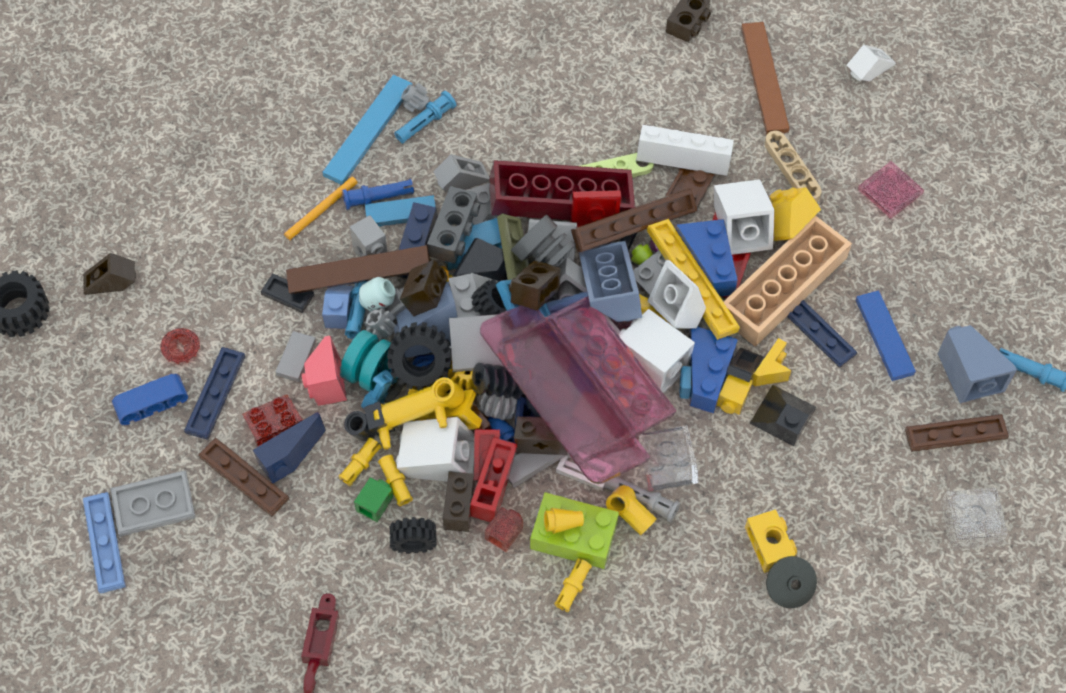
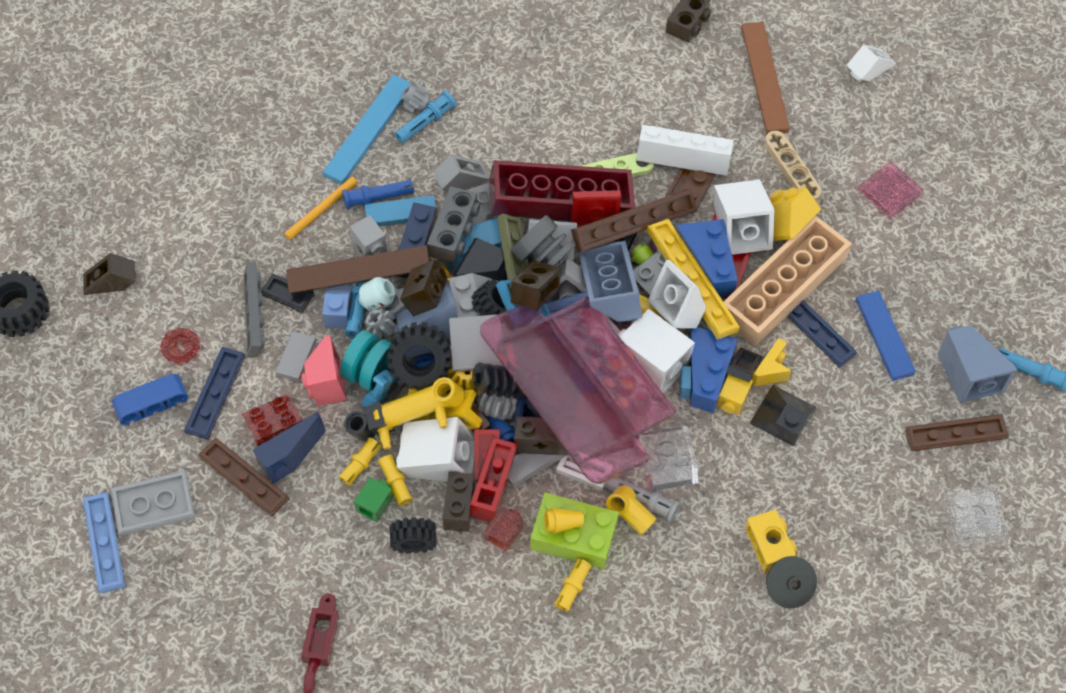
(253, 301): none -> dark grey plate

